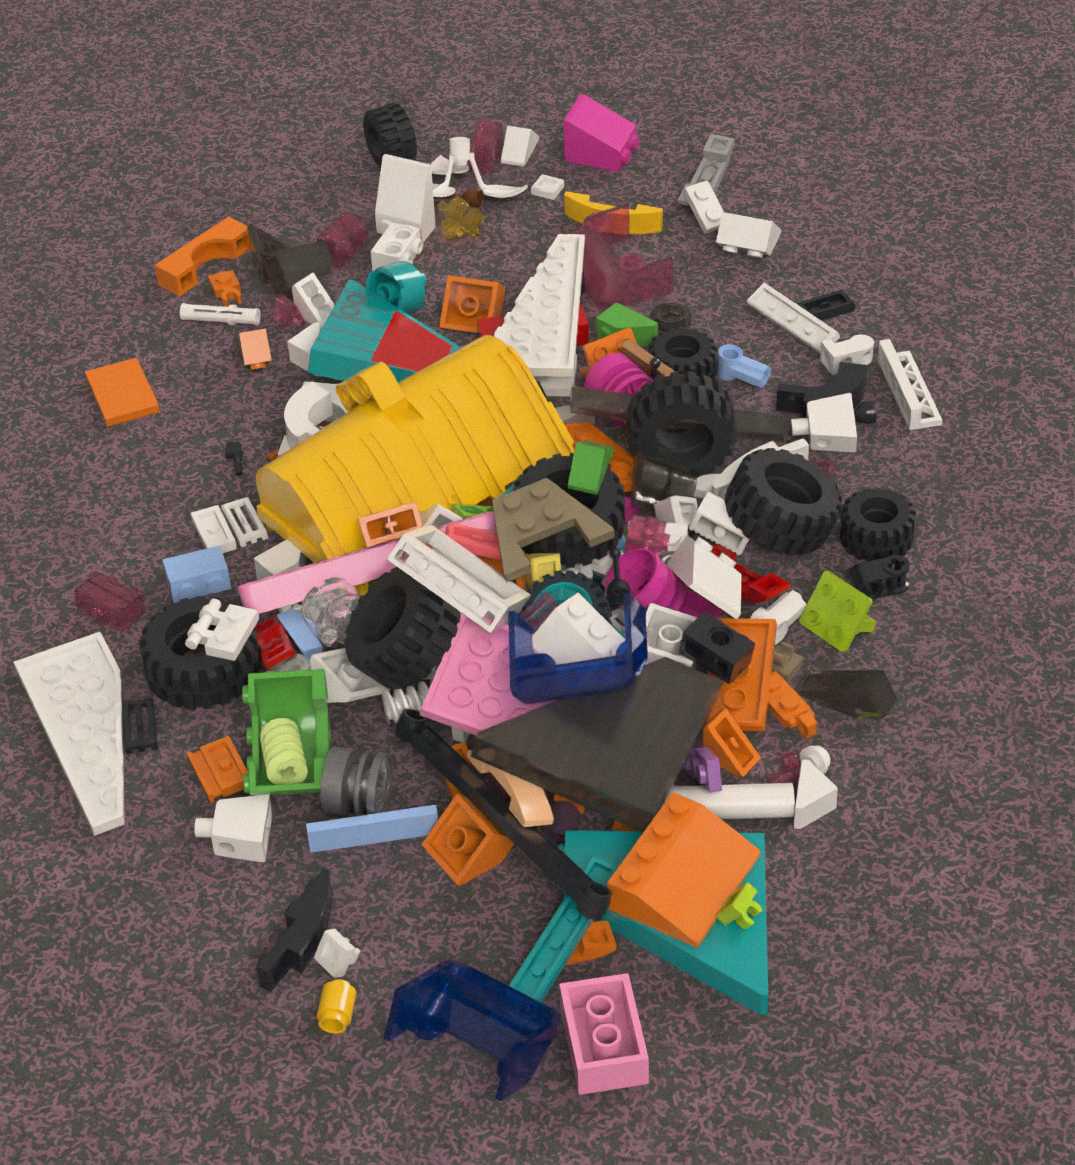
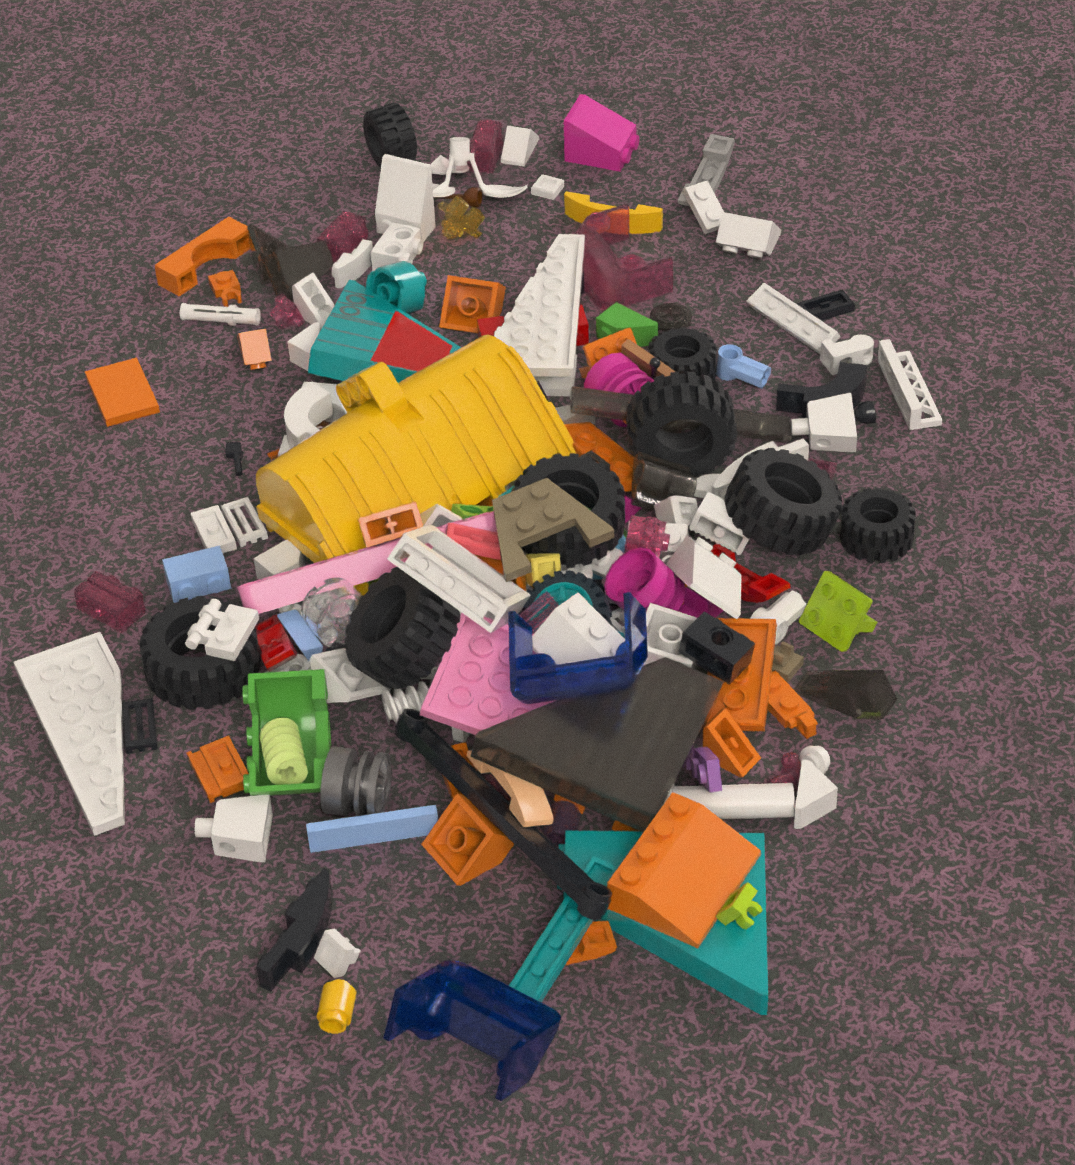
(352, 265): none -> white slope
(589, 466): bright green slope -> none
(604, 1034): bright pink brick -> none
(616, 585): black hinge -> none
(878, 577): black piece -> none

